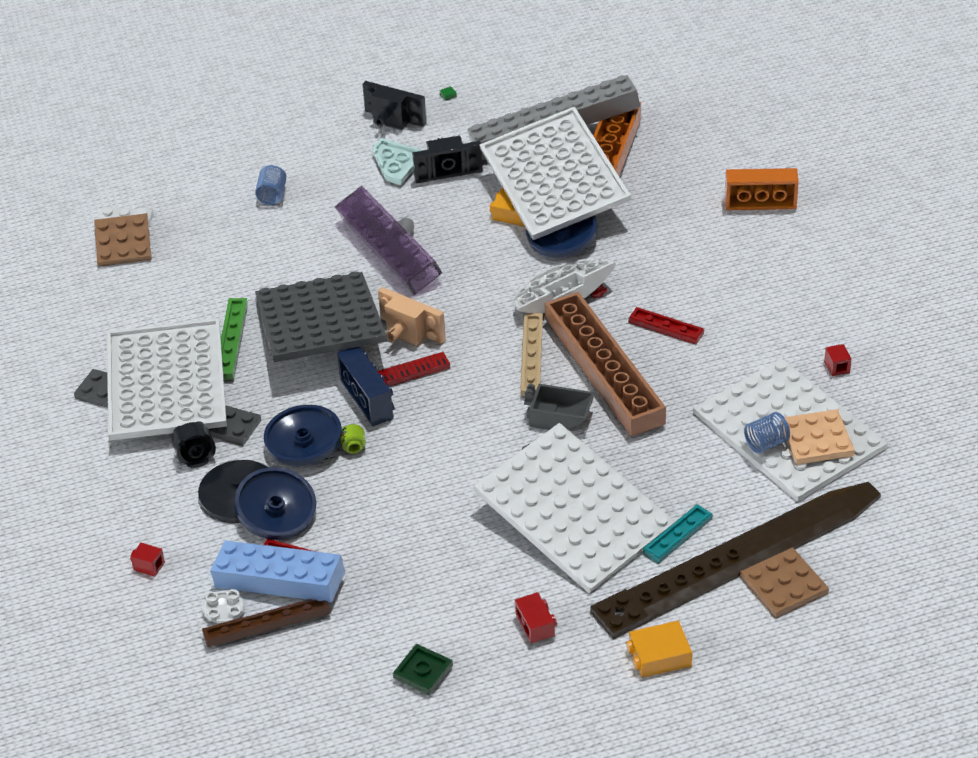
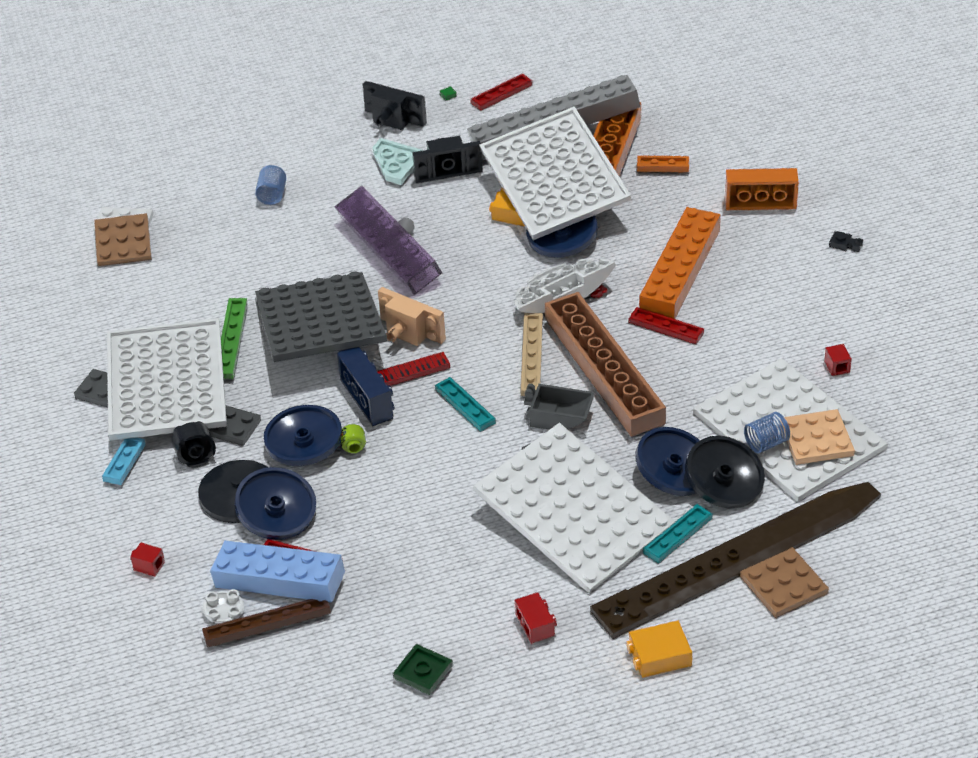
(123, 460): none -> medium azure plate
(465, 404): none -> teal tile
(501, 92): none -> red tile
(662, 163): none -> orange plate
(662, 459): none -> dark blue dish
(680, 262): none -> orange brick
(724, 472): none -> black dish
(844, 241): none -> black plate

